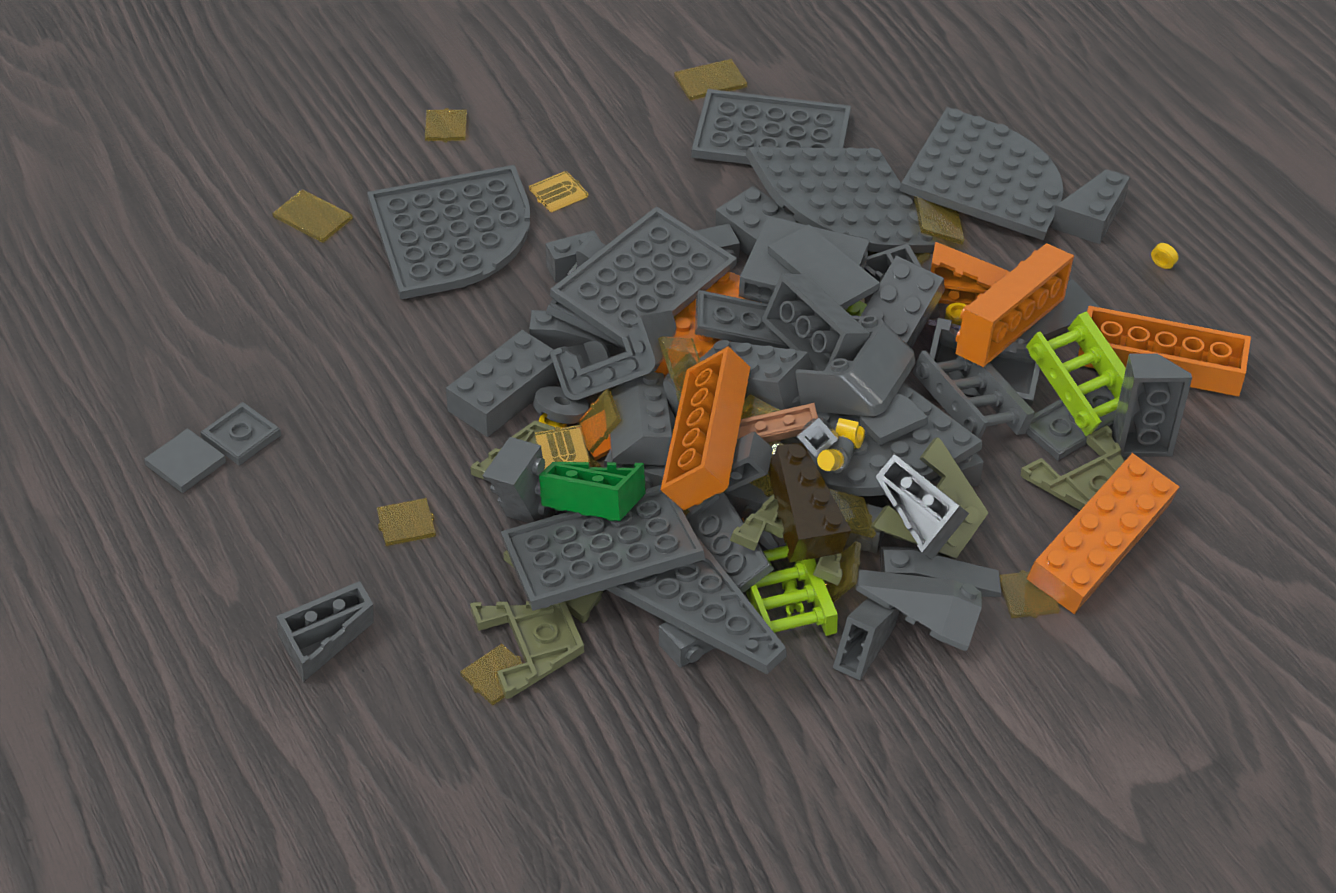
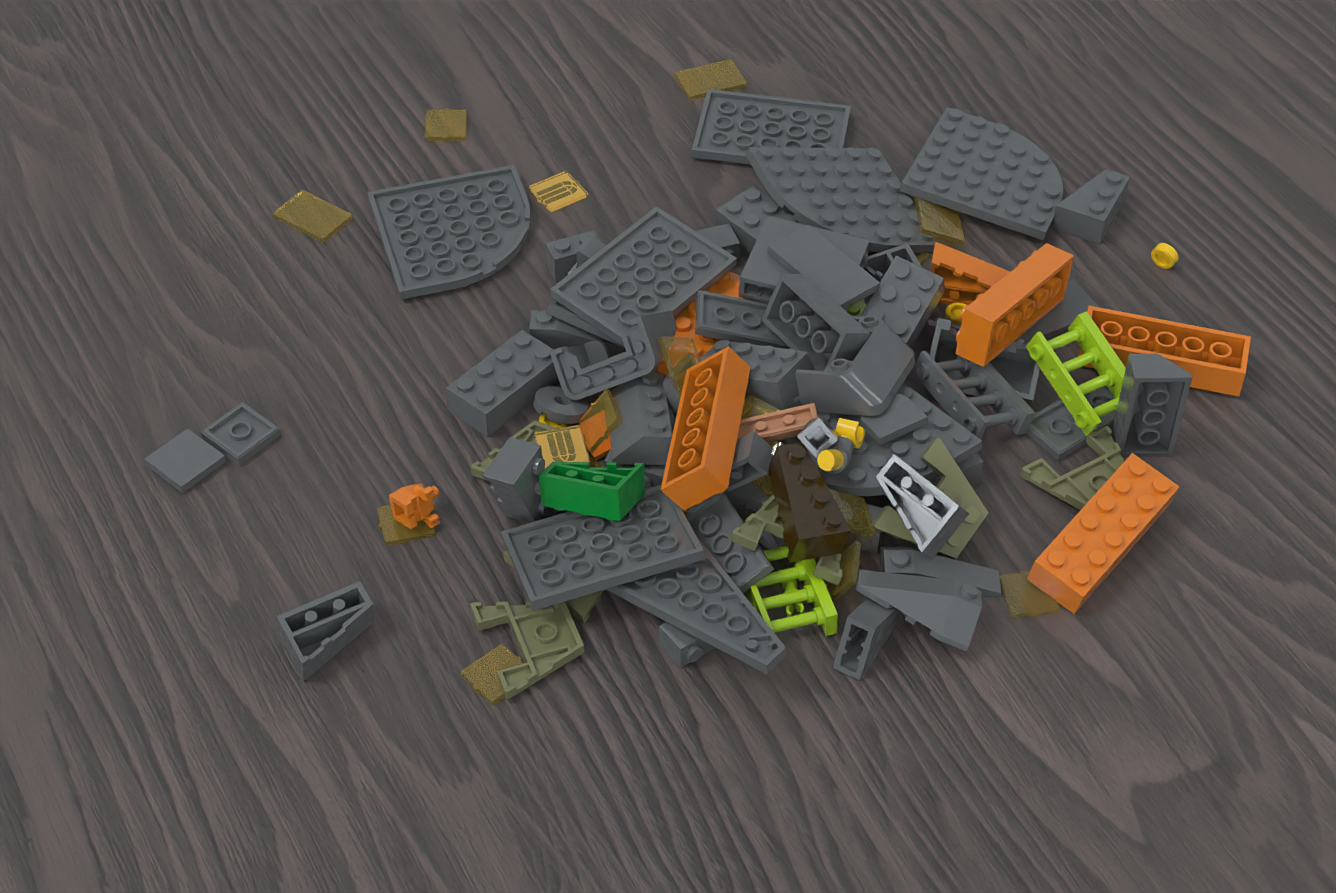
(414, 504): none -> orange piece

